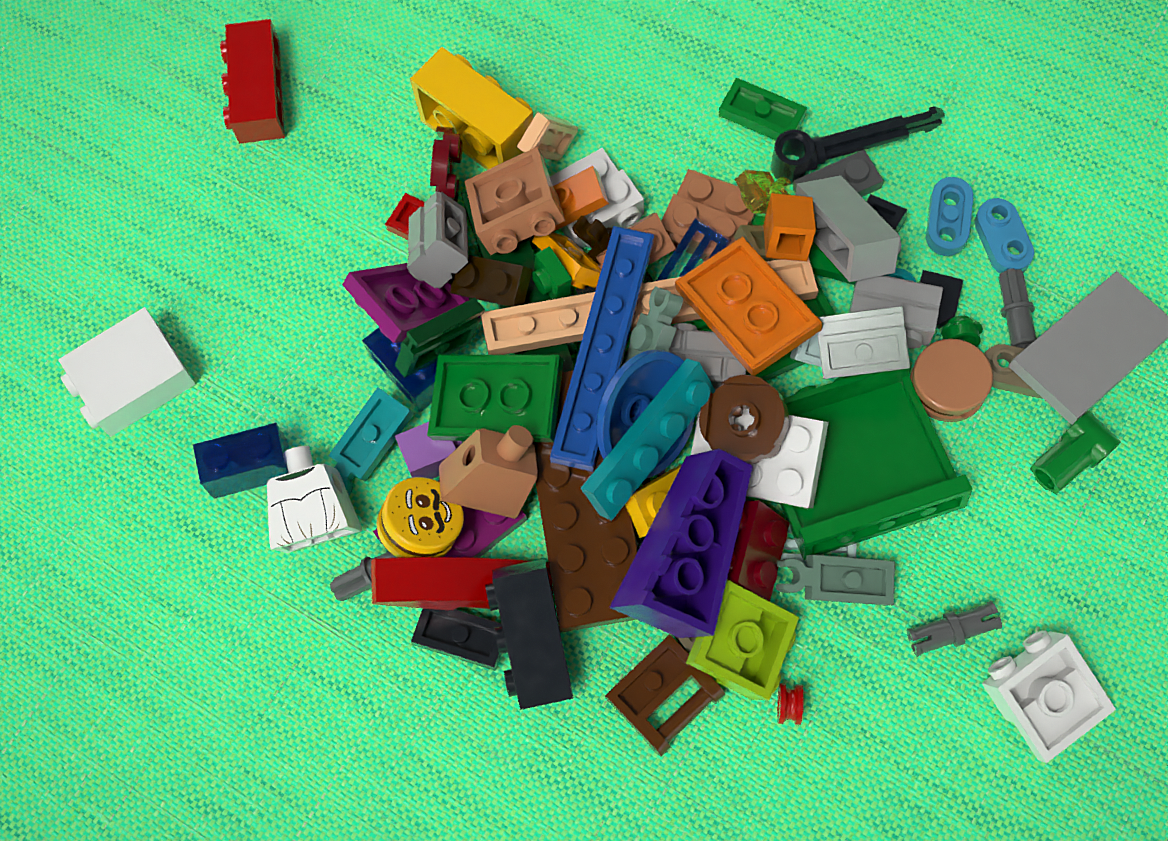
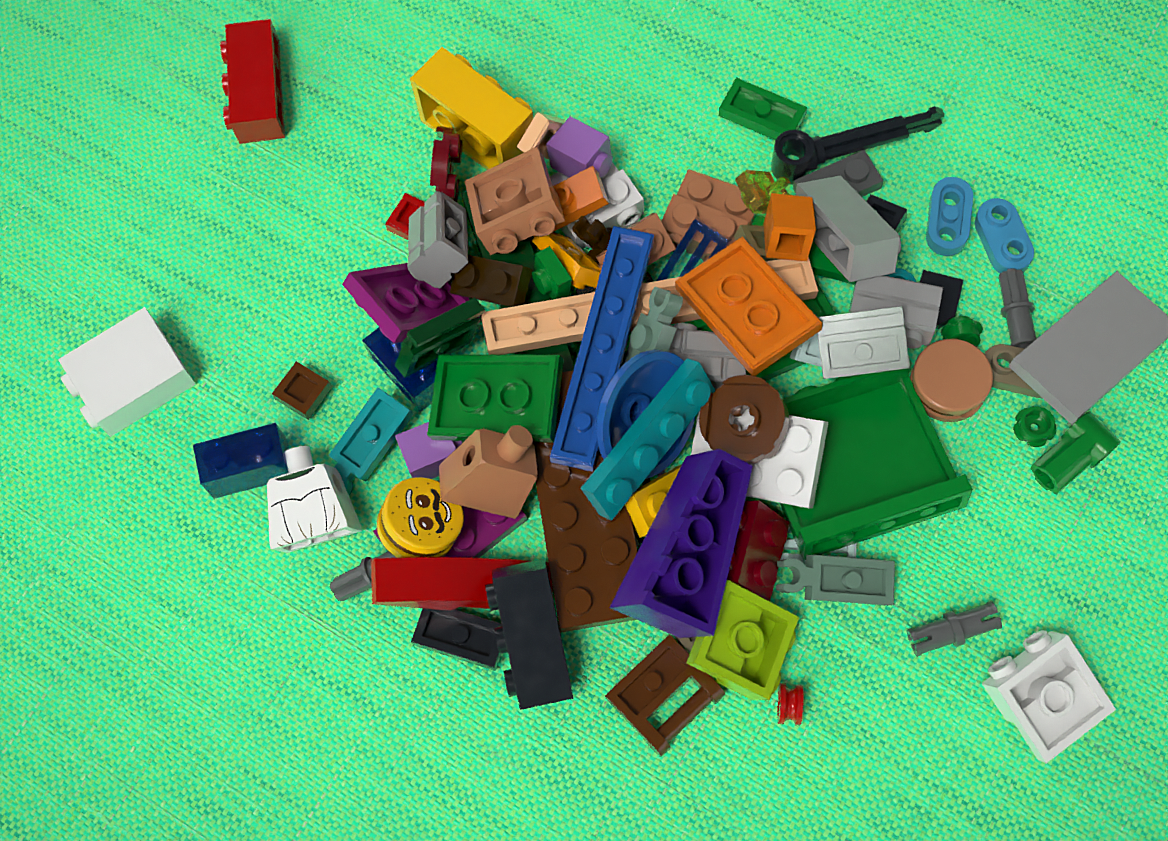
(302, 390): none -> reddish brown plate
(578, 148): none -> medium lavender brick
(1042, 418): none -> green plate

